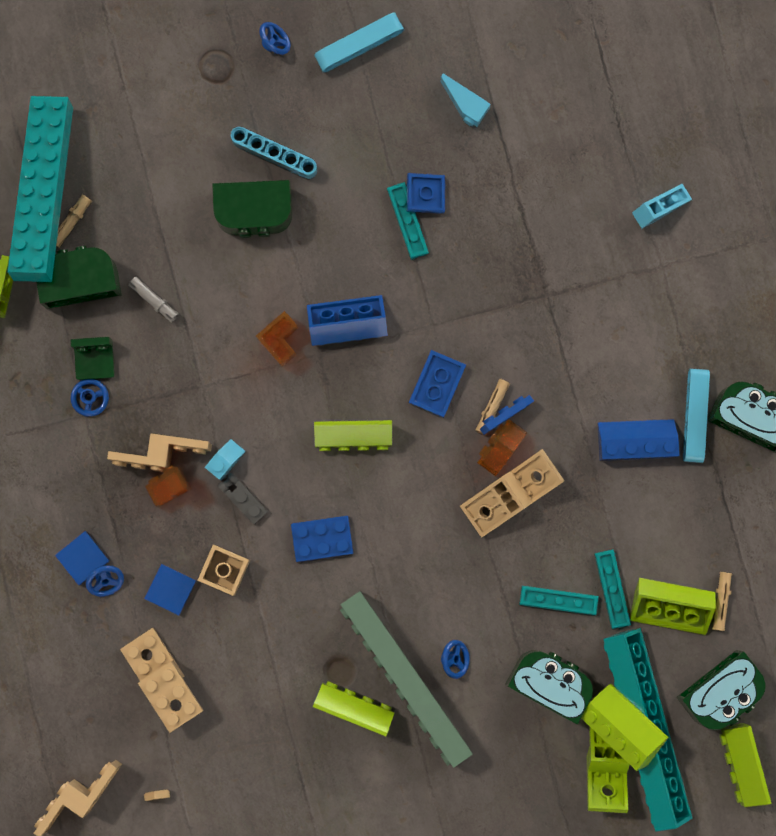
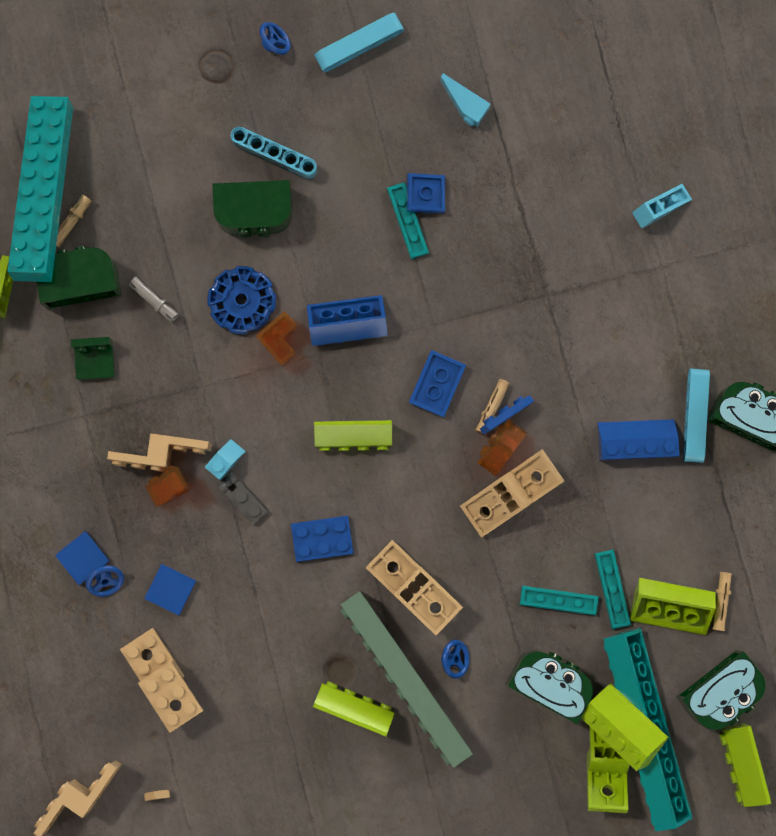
(84, 392): blue piece -> none
(223, 570): tan brick -> none
(246, 310): none -> blue plate
(414, 587): none -> tan bracket

